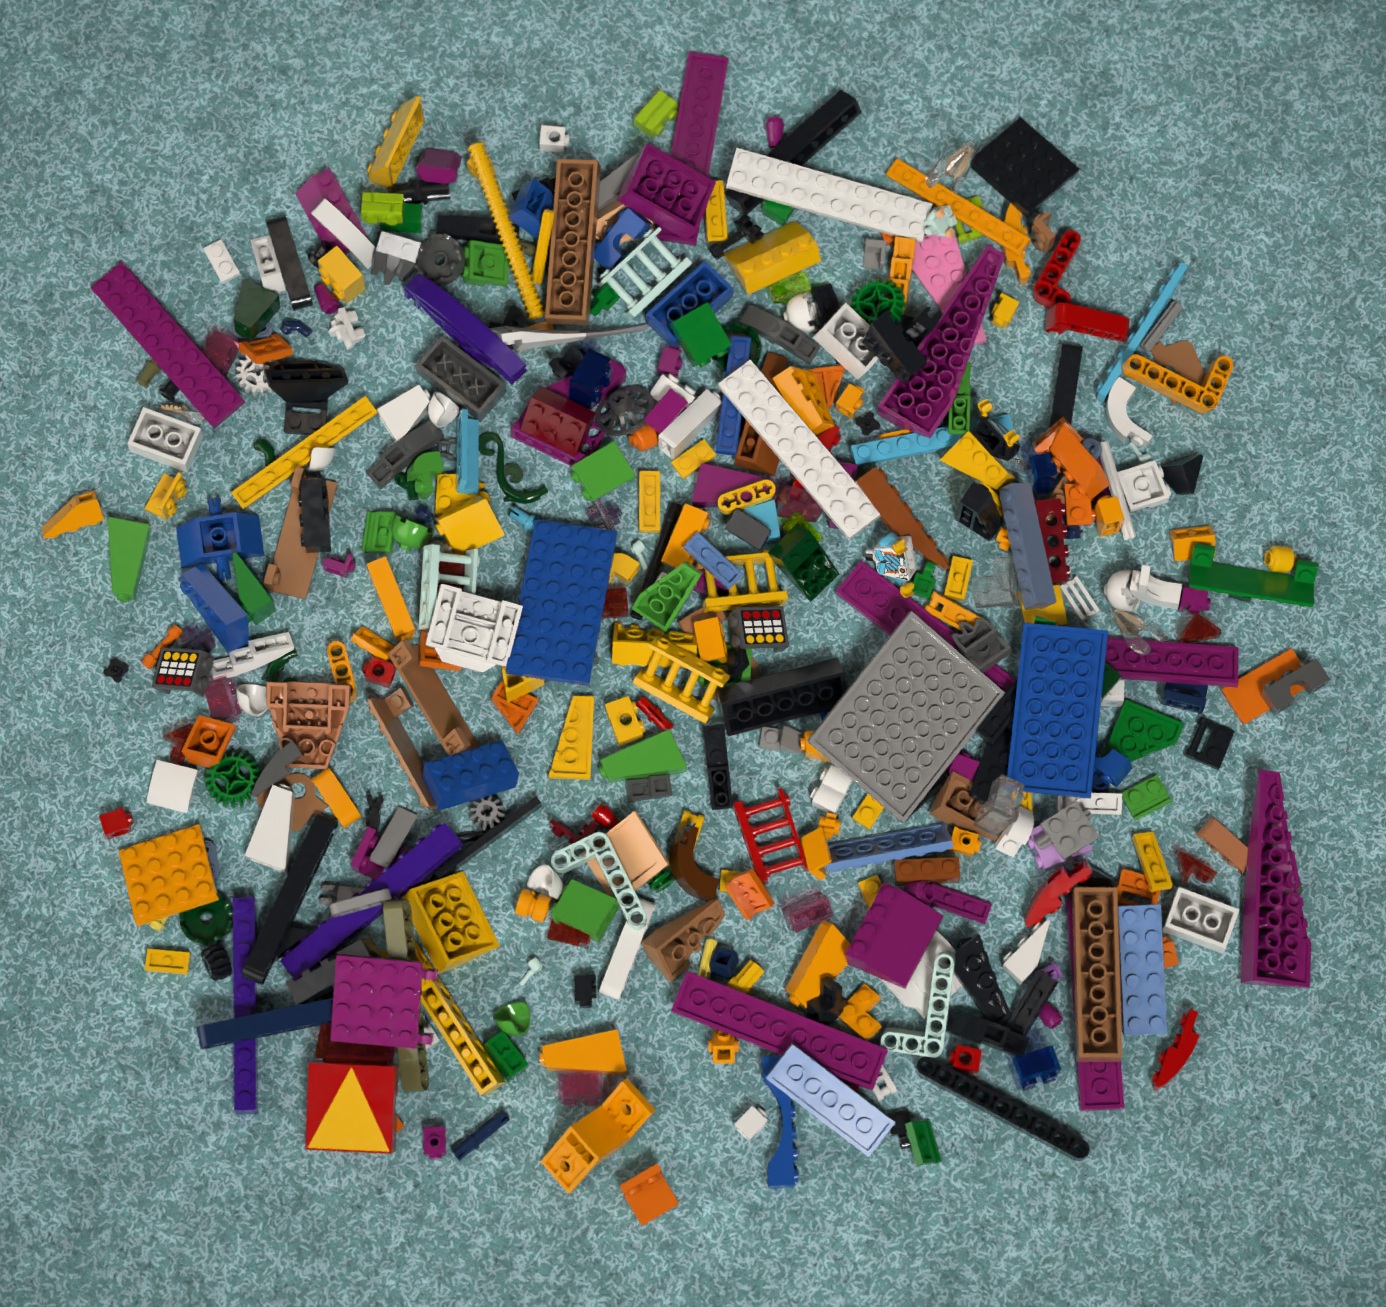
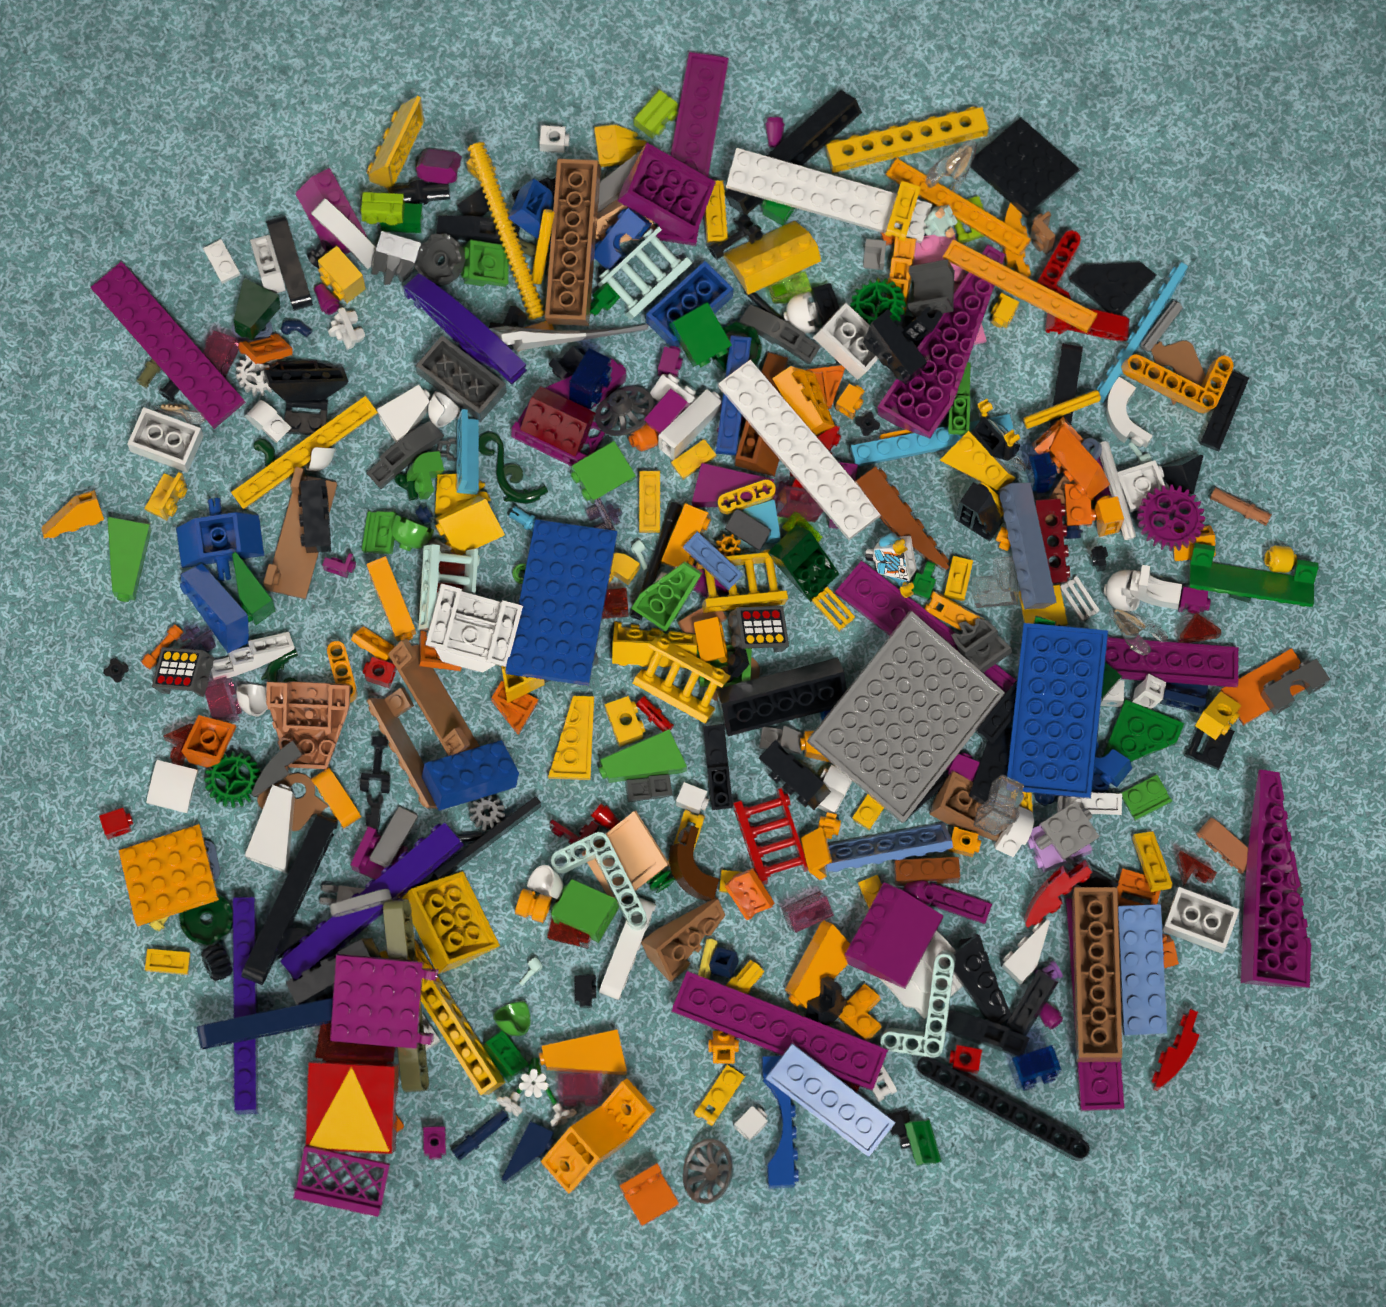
(266, 418): none -> white brick
(337, 1199): none -> magenta fence
(379, 744): none -> black bar
(474, 205): none -> black slope
(517, 569): none -> bright green plate
(530, 1148): none -> dark blue slope
(533, 1082): none -> white plant
(616, 144): none -> yellow plate
(692, 798): none -> white brick
(712, 1173): none -> flat silver wheel
(720, 1094): none -> yellow plate
(728, 540): none -> light orange gear
(762, 304): none -> black bar
(793, 776): none -> black wedge
(821, 595): none -> yellow tile
(902, 210): none -> yellow plate
(932, 287): none -> dark grey panel
(973, 116): none -> yellow brick
(1020, 286): none -> light orange tile
(1044, 799): none -> dark blue plate
(1061, 409): none -> yellow axle
(1098, 558): none -> black plate
(1113, 284): none -> black plate
(1149, 692): none -> white brick
(1175, 500): none -> magenta gear
(1218, 716): none -> yellow brick
(1224, 411): none -> black plate
(1236, 504): none -> nougat pin

